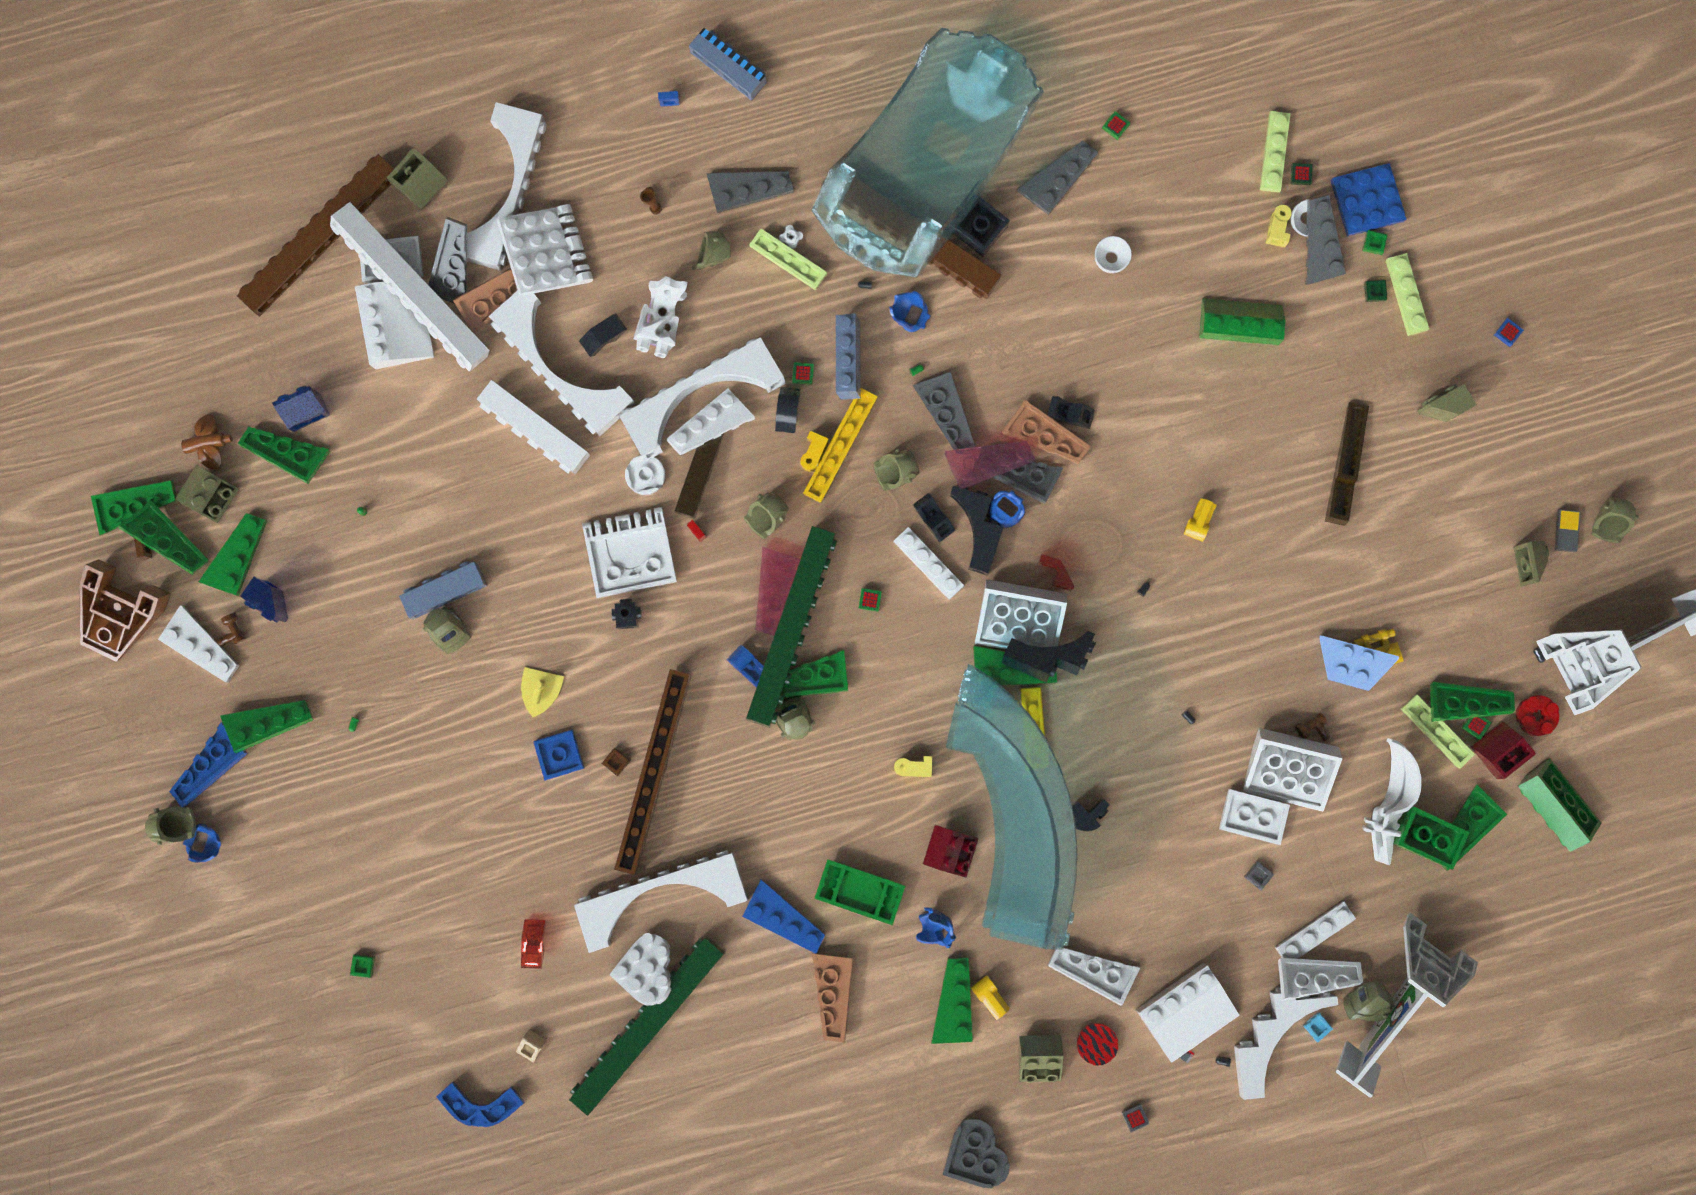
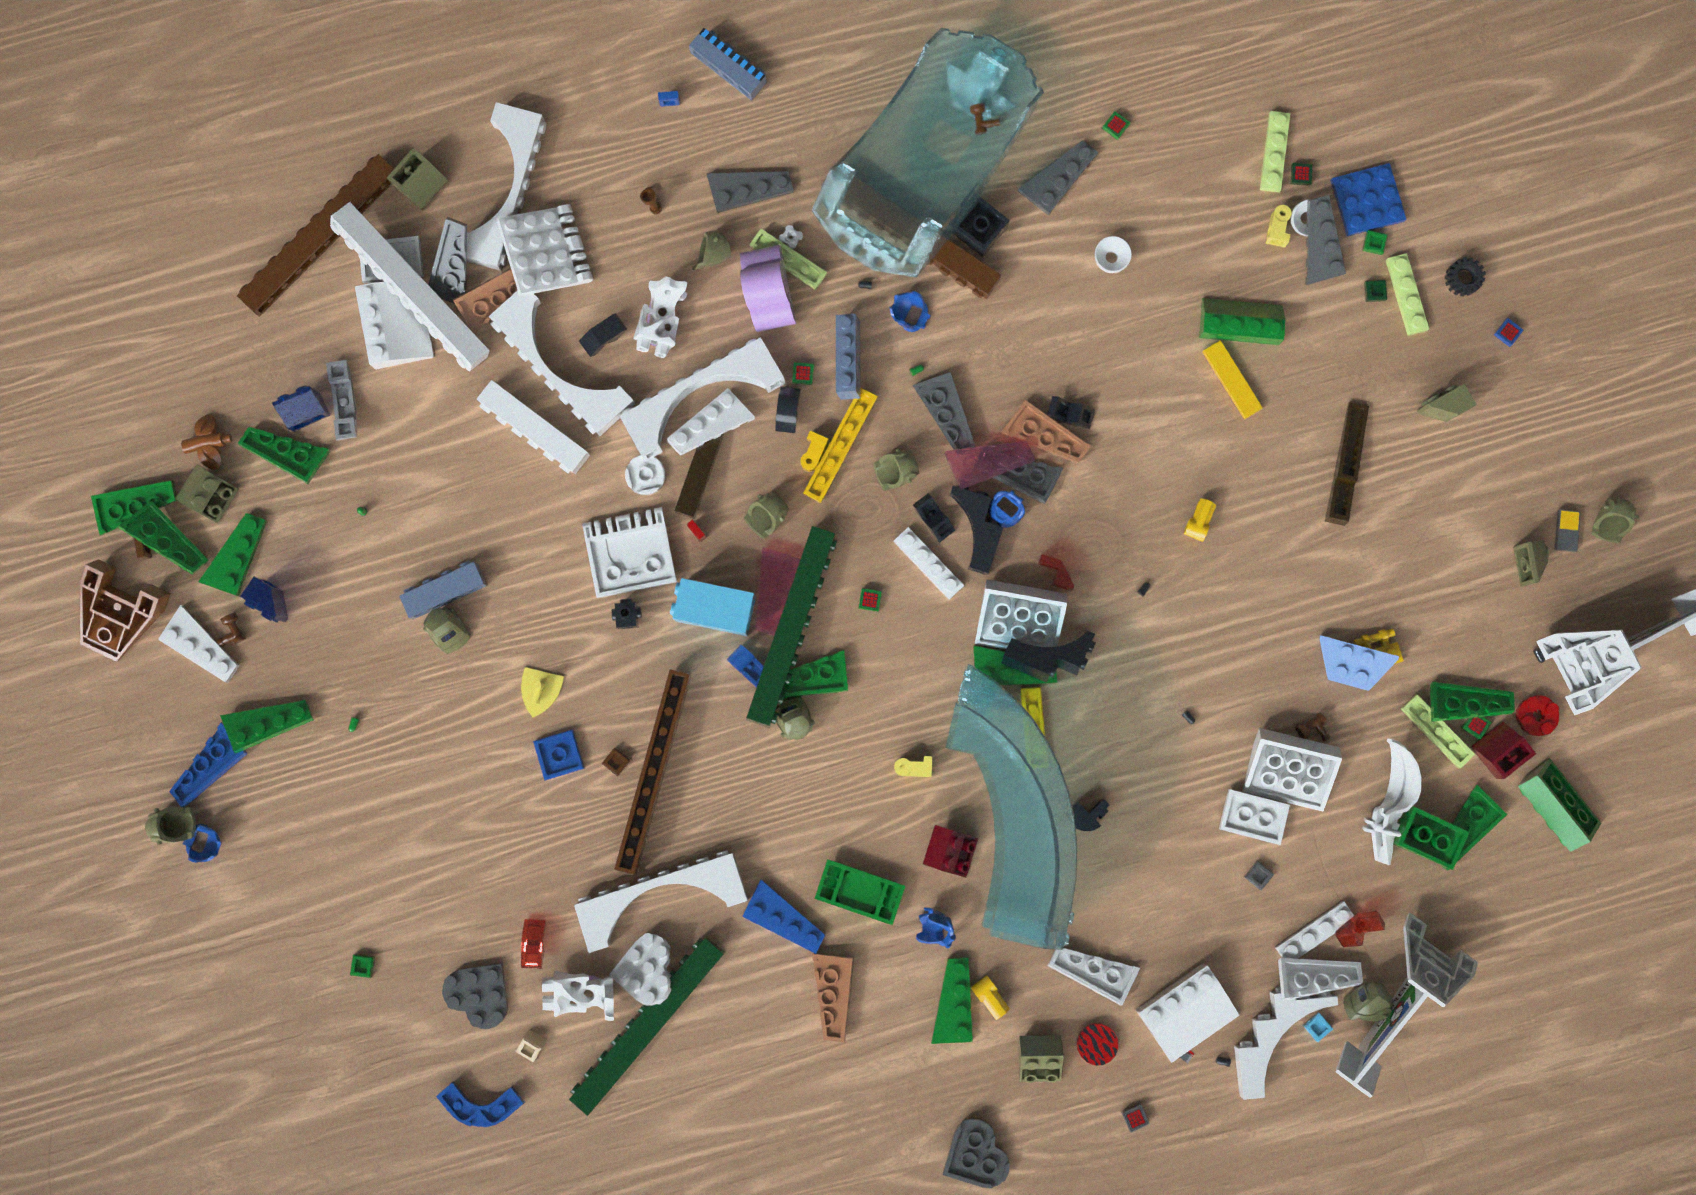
(343, 400): none -> light grey slope
(479, 993): none -> dark grey plate
(572, 987): none -> white hips
(713, 607): none -> medium azure brick
(766, 288): none -> lavender brick
(981, 126): none -> reddish brown piece
(1232, 379): none -> yellow tile
(1353, 931): none -> clear red slope
(1457, 285): none -> black tyre

